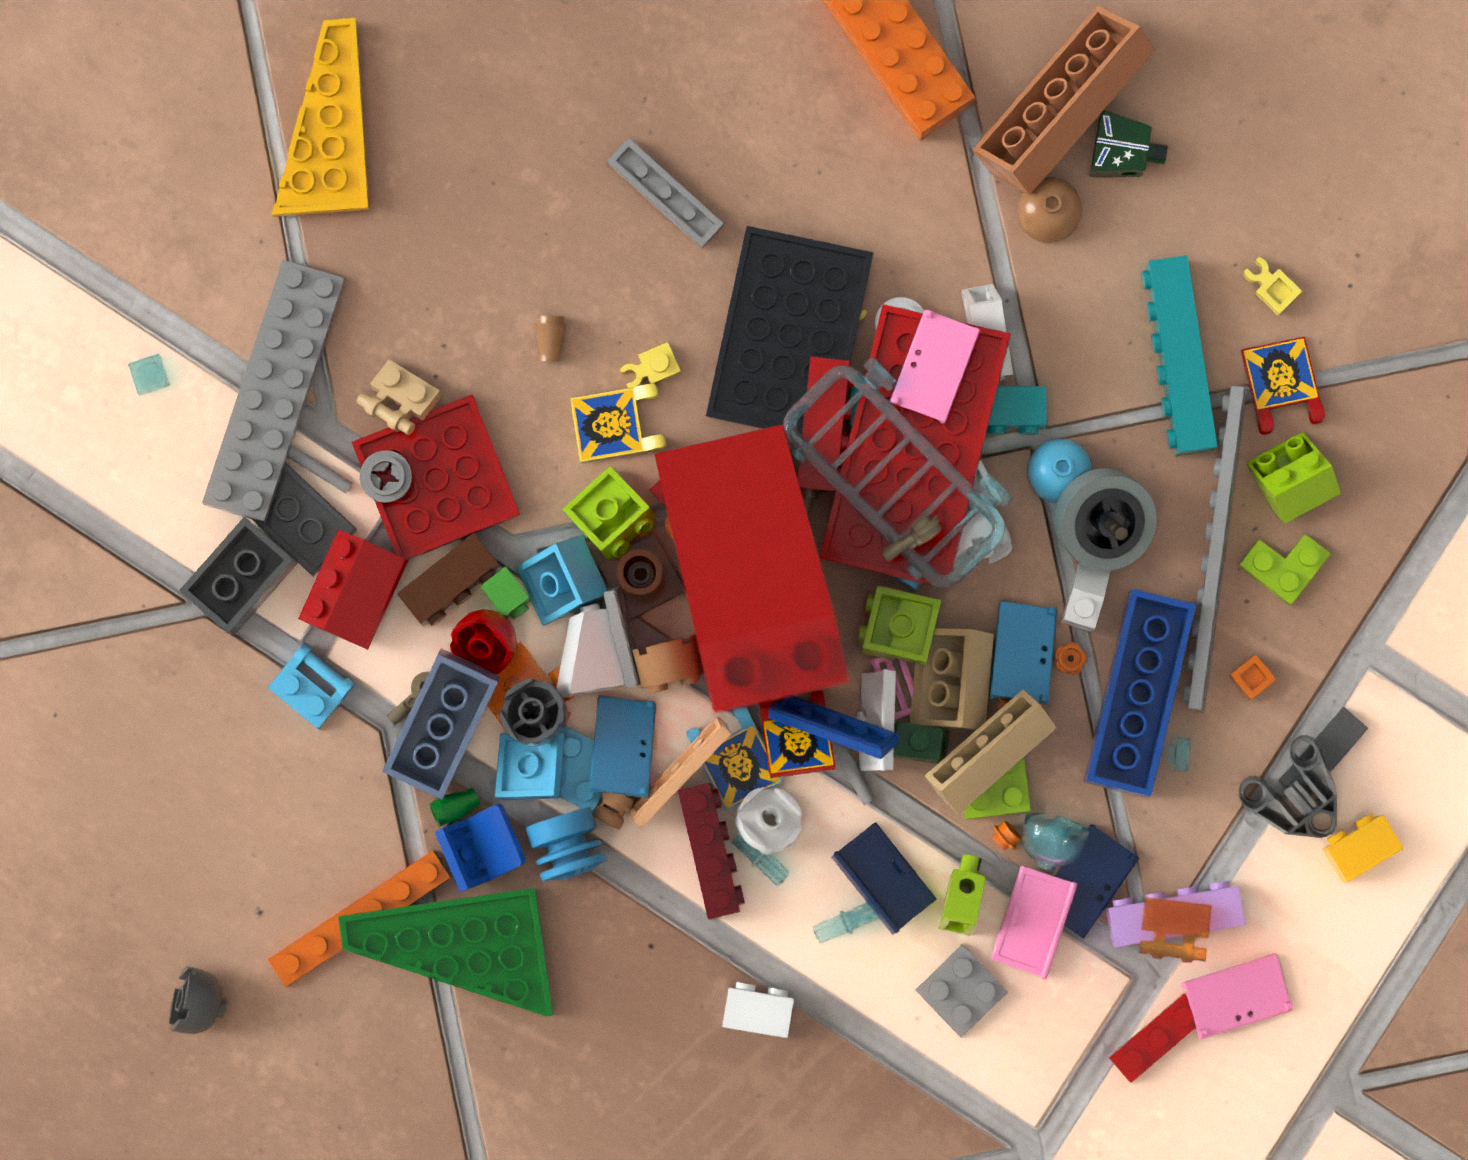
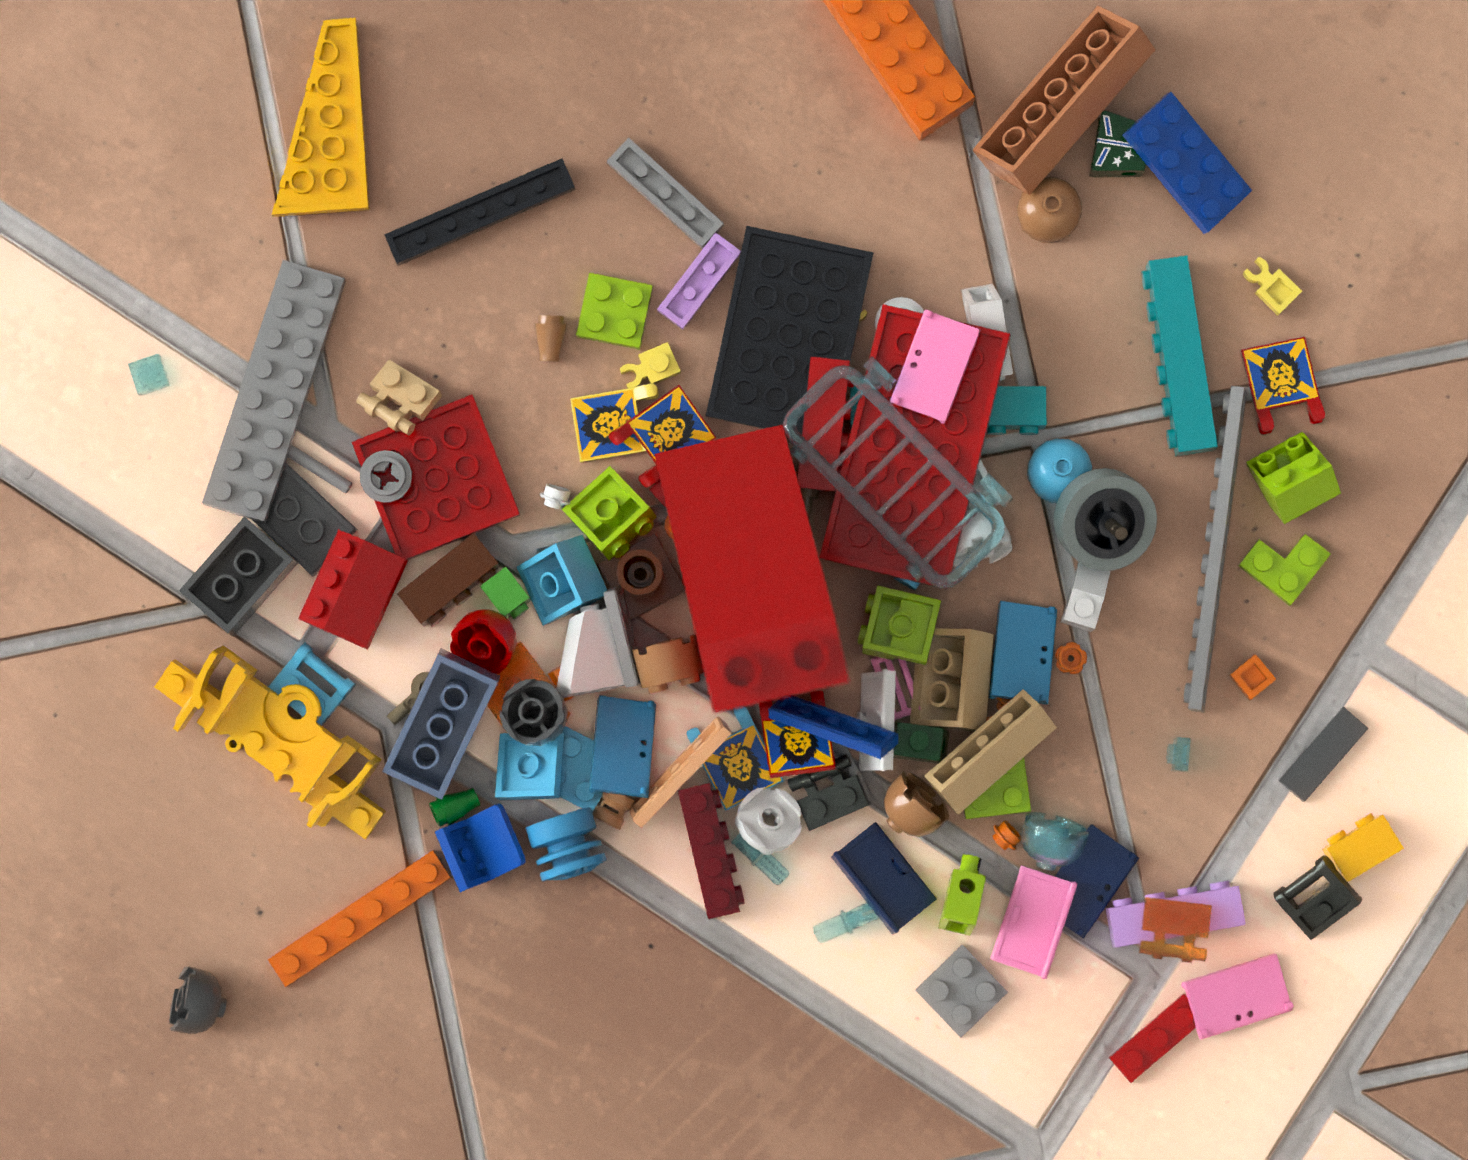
(273, 738): none -> yellow piece
(470, 943): green wing -> none
(480, 212): none -> black plate
(556, 496): none -> white plate
(614, 311): none -> lime plate
(664, 426): none -> flag
(699, 281): none -> lavender plate
(758, 1011): white brick -> none
(832, 802): none -> pearl dark grey plate
(912, 807): none -> medium nougat cylinder
(924, 530): dark tan plate -> none
(1139, 693): blue brick -> none
(1187, 162): none -> blue plate
(1278, 813): dark grey connector -> none
(1324, 906): none -> pearl dark grey plate

